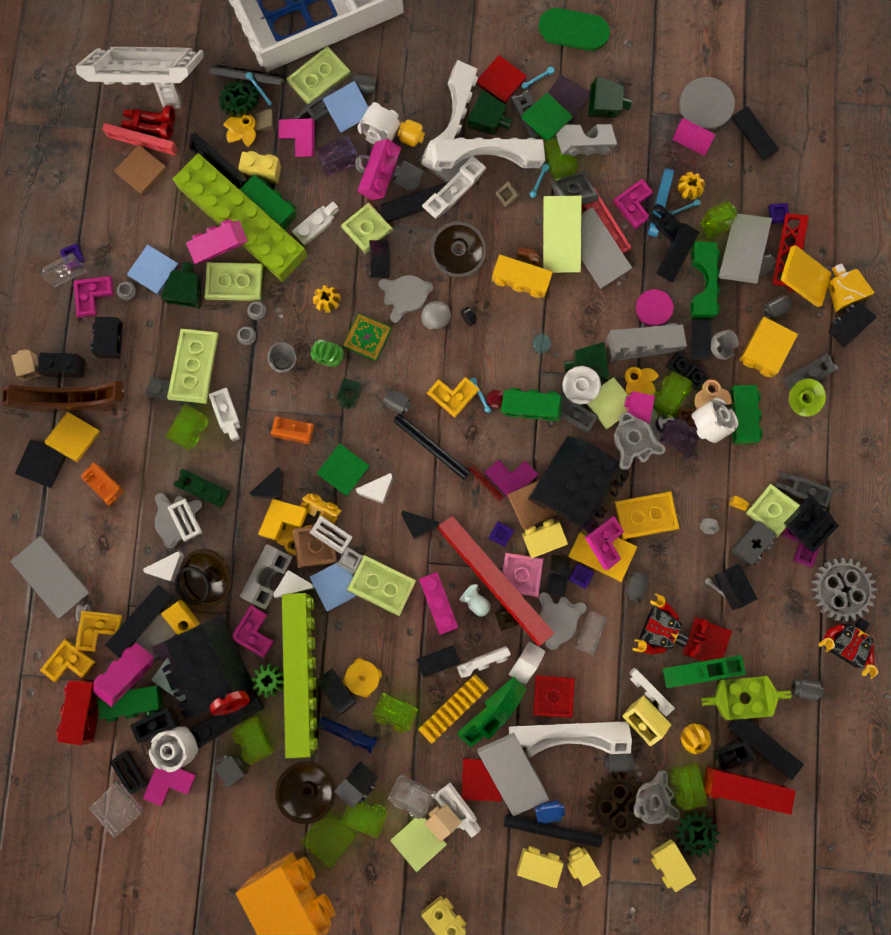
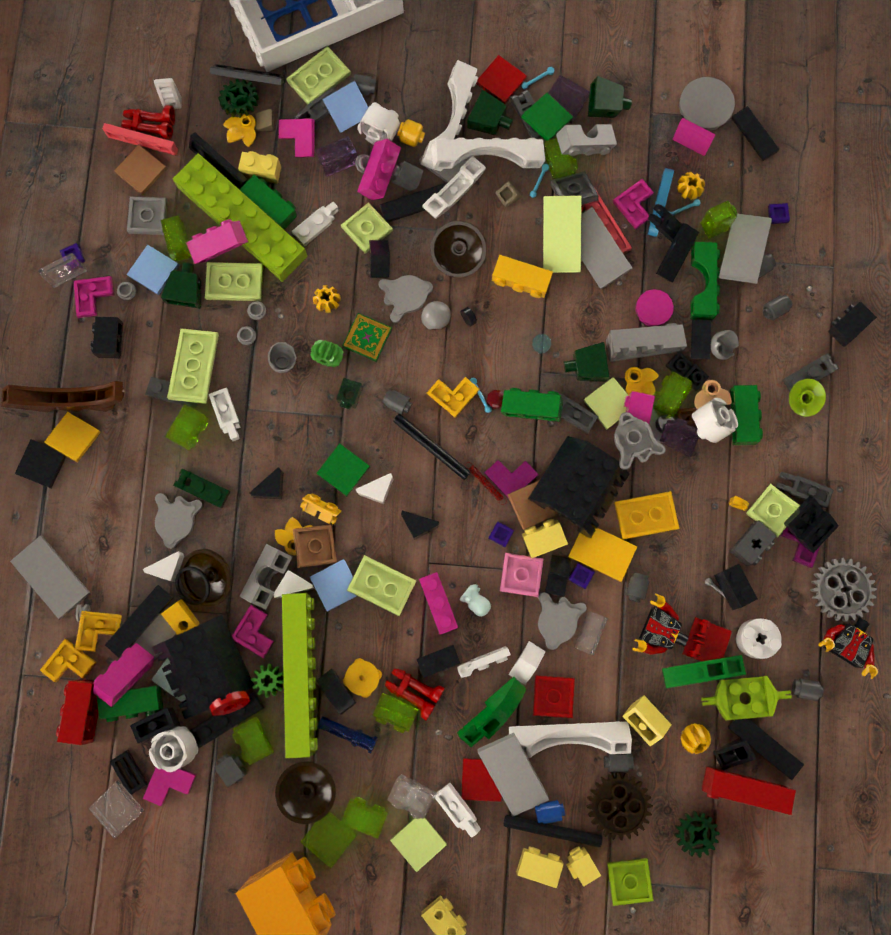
(26, 365): tan brick -> none
(61, 365): black brick -> none
(102, 484): orange hinge -> none
(139, 64): white slope -> none
(146, 214): none -> light grey tile
(175, 238): none -> clear neon green brick
(191, 534): white tile -> none
(249, 75): medium azure hinge -> none
(277, 515): yellow tile -> none
(292, 430): orange hinge -> none
(327, 541): white tile -> none
(350, 560): light grey tile -> none
(357, 785): black brick -> none
(401, 691): none -> red piece
(442, 822): tan brick -> none
(453, 708): yellow gear -> none
(495, 581): red tile -> none
(505, 619): dark brown tile -> none
(530, 254): dark orange arm -> none
(574, 29): green tile -> none
(581, 385): white tile -> none
(601, 542): dark pink tile -> none
(630, 881): none -> lime tile
(651, 692): white hinge -> none
(654, 801): light grey tile -> none
(673, 866): light yellow brick -> none
(689, 786): clear neon green brick -> none
(709, 526): light grey plate -> none
(768, 347): yellow brick -> none
(769, 642): none -> white brick
(800, 242): red fence -> none
(806, 276): yellow tile -> none
(848, 288): yellow torso -> none

